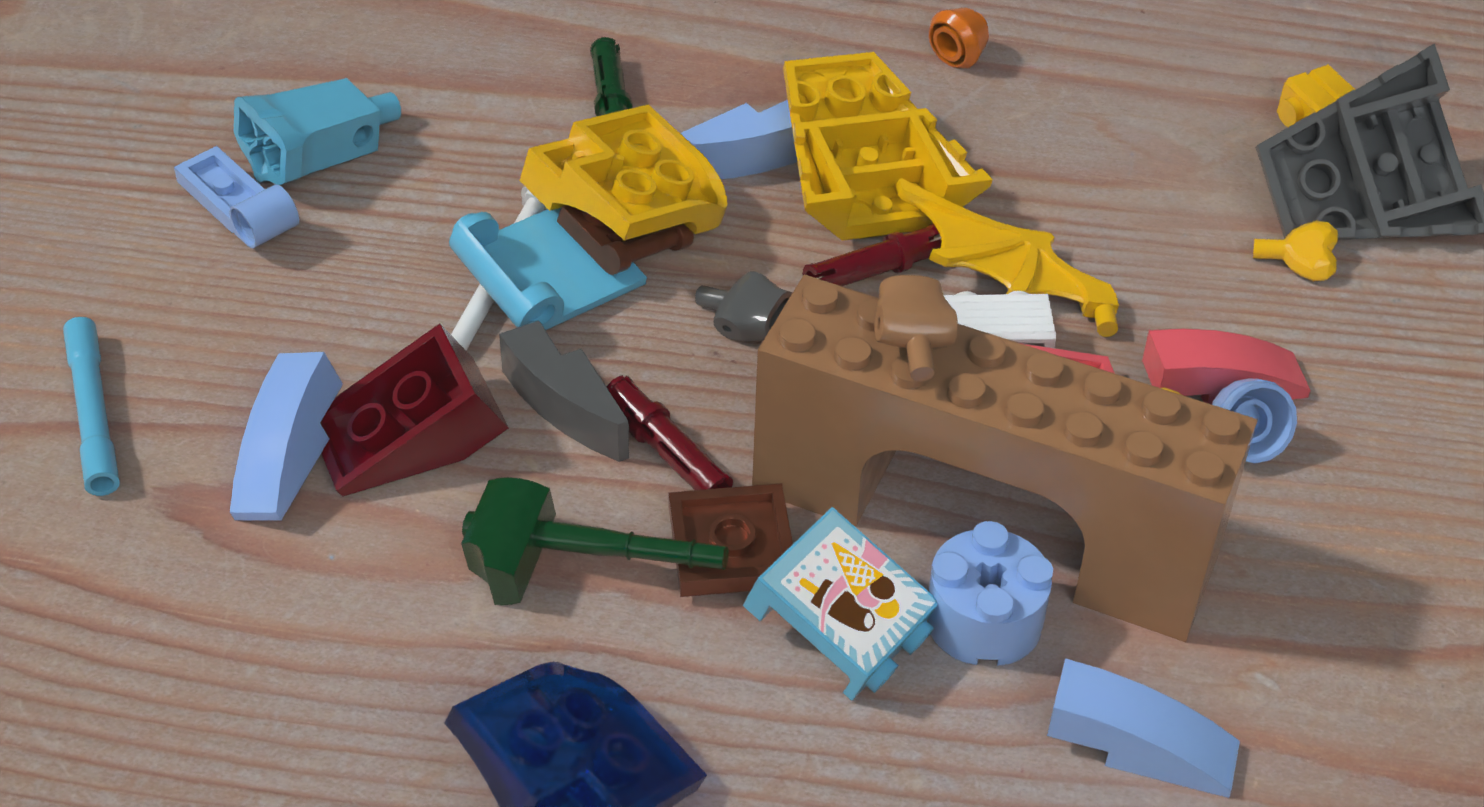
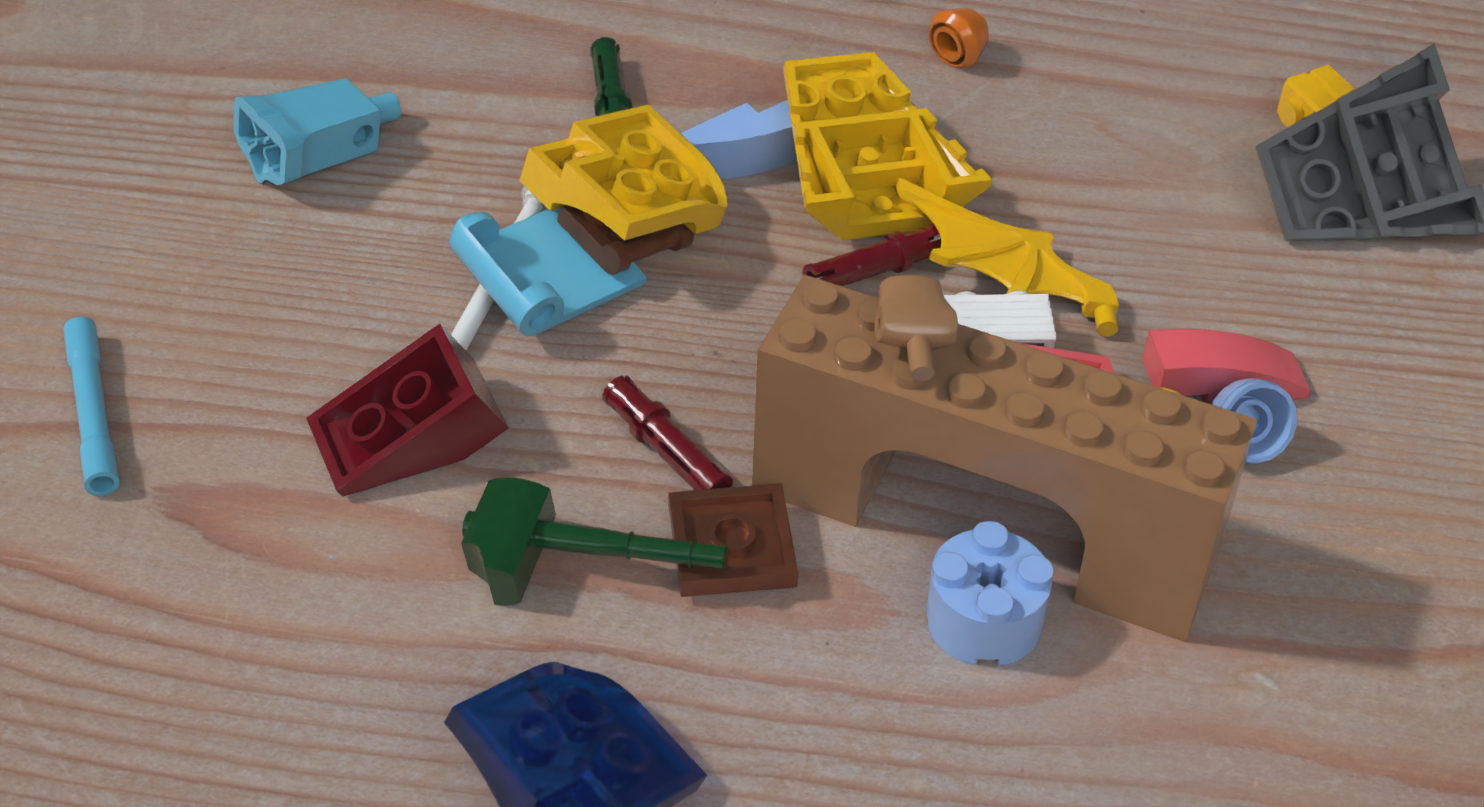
(237, 198): light blue plate -> none
(283, 435): light blue slope -> none
(564, 390): dark grey slope -> none
(747, 308): dark grey piece -> none
(846, 601): panel -> none
(1142, 730): light blue slope -> none
(1304, 250): yellow rock -> none

